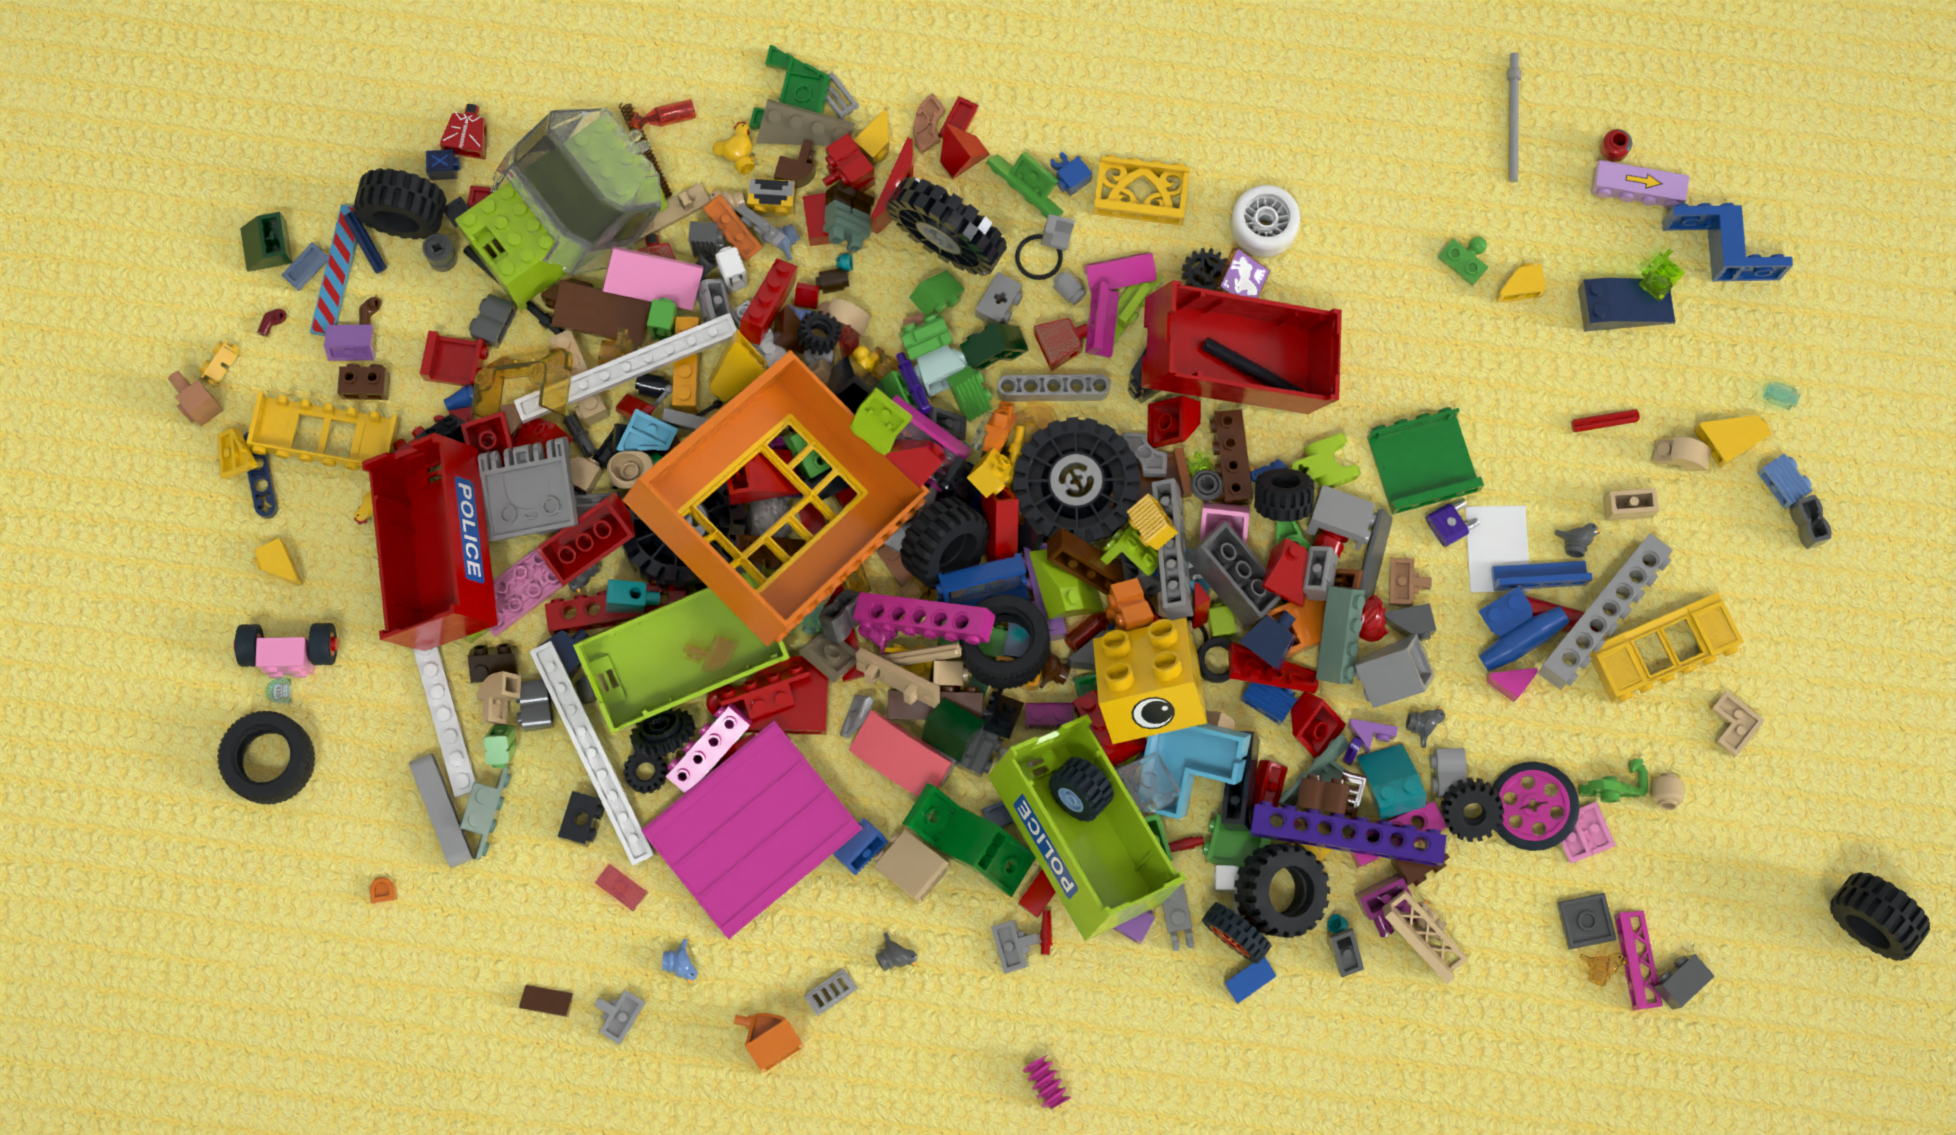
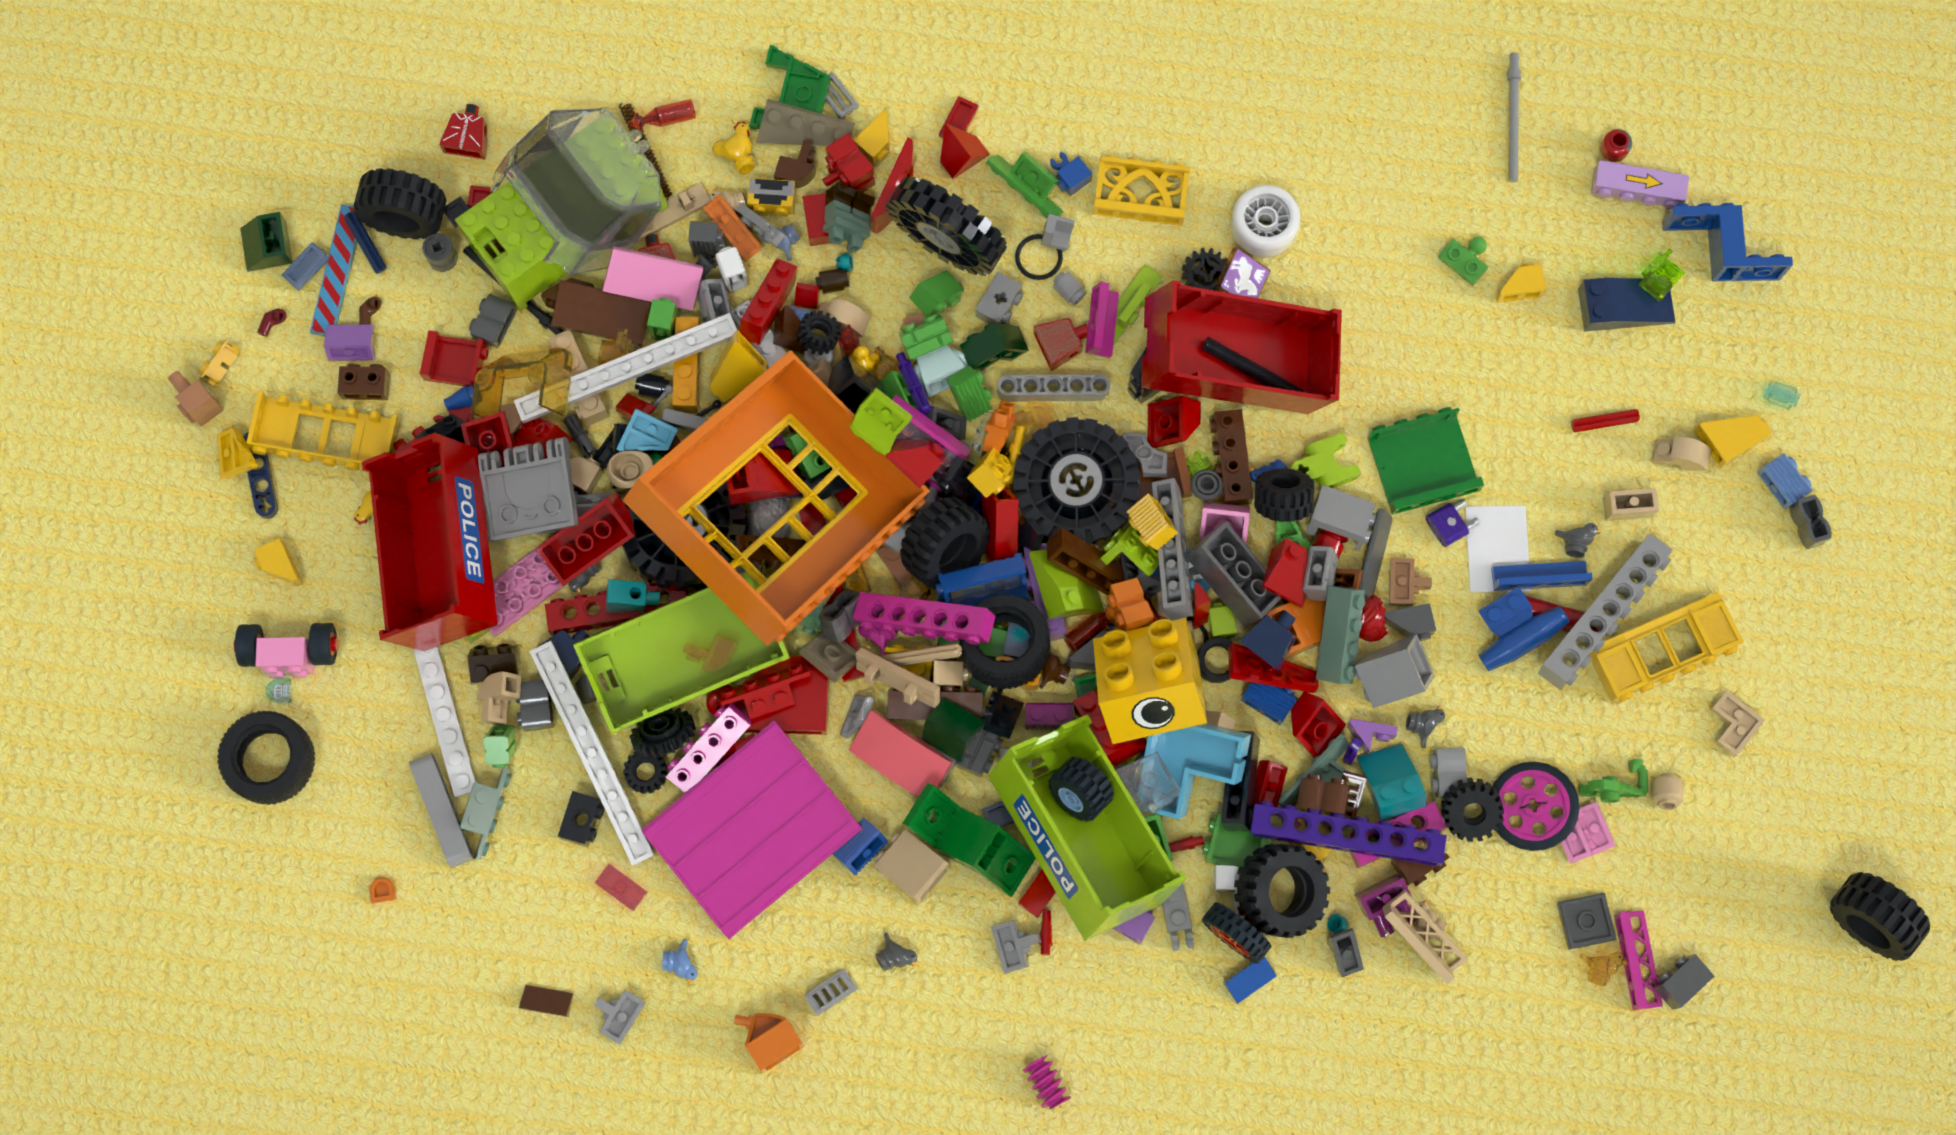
(442, 164): clear blue brick -> none
(925, 123): nougat tile -> none
(1122, 271): dark pink panel -> none
(1511, 682): dark pink slope -> none

